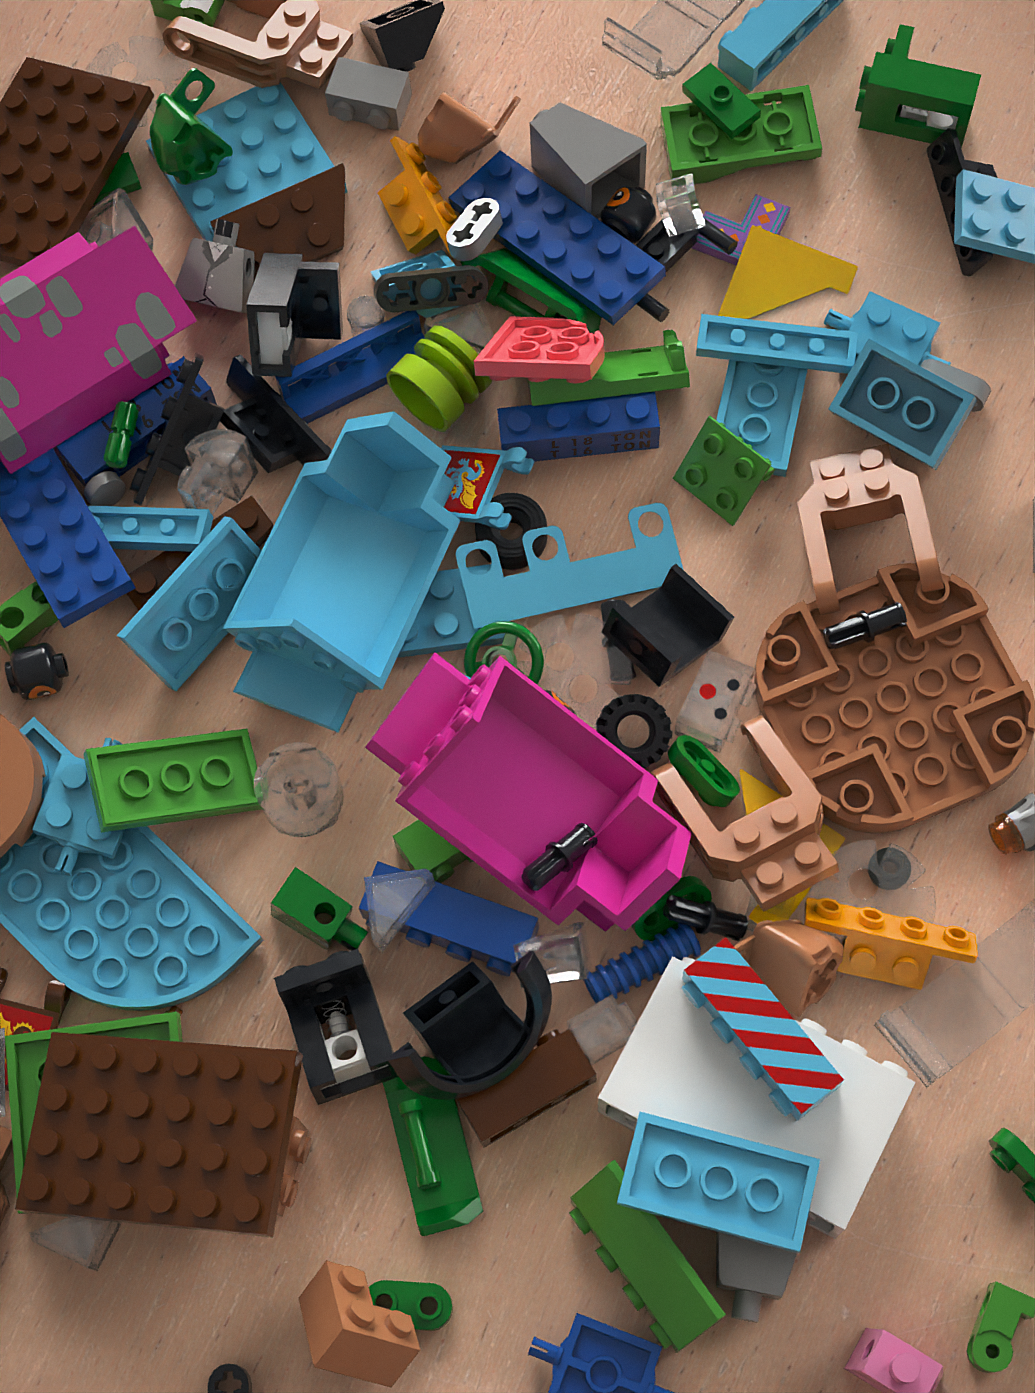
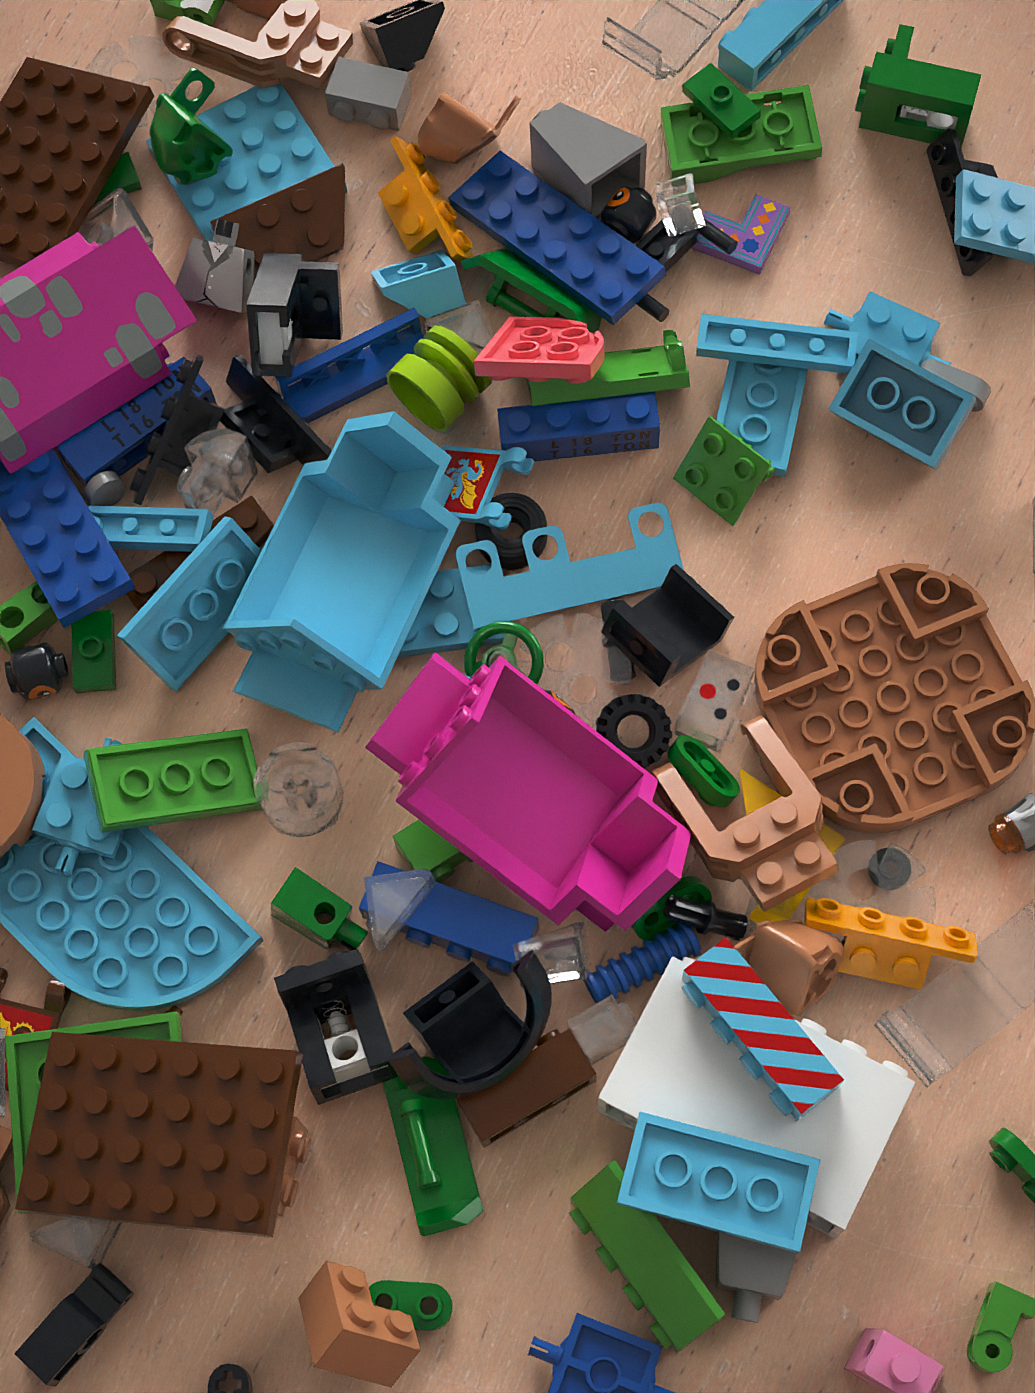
(74, 1325): none -> black piece
(94, 652): none -> green plate
(123, 428): green piece -> none
(364, 314): clear piece -> none
(458, 276): pearl dark grey beam -> none
(474, 229): light grey beam -> none
(559, 857): black axle -> none
(779, 272): yellow sticker -> none
(858, 491): plate -> none
(865, 626): black axle -> none

